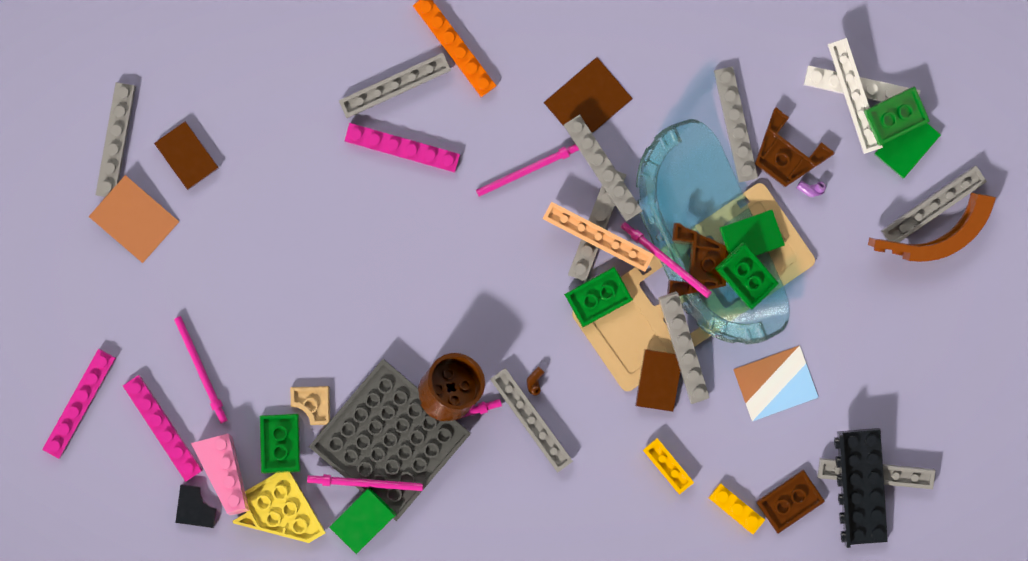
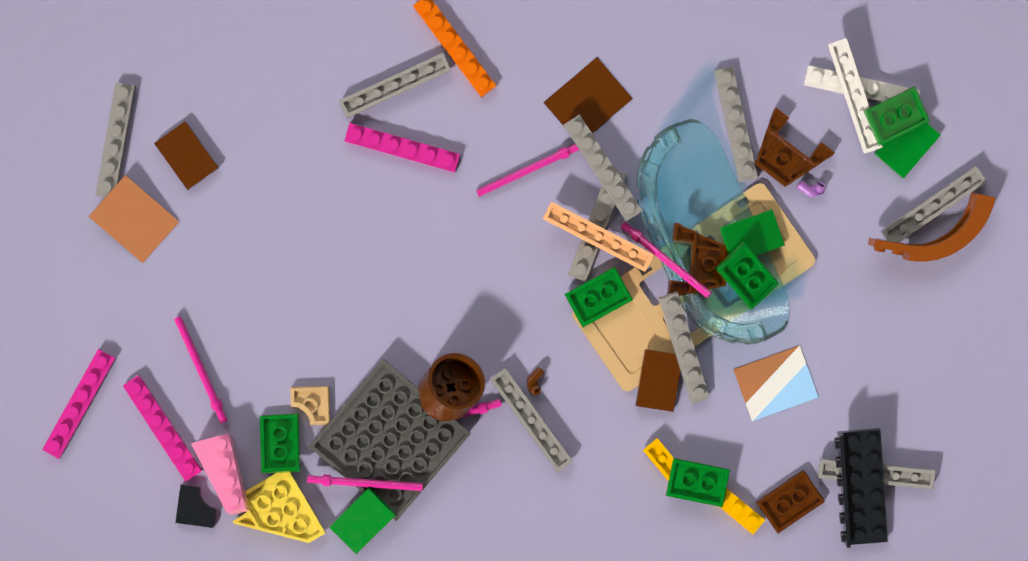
(697, 482): none -> green tile

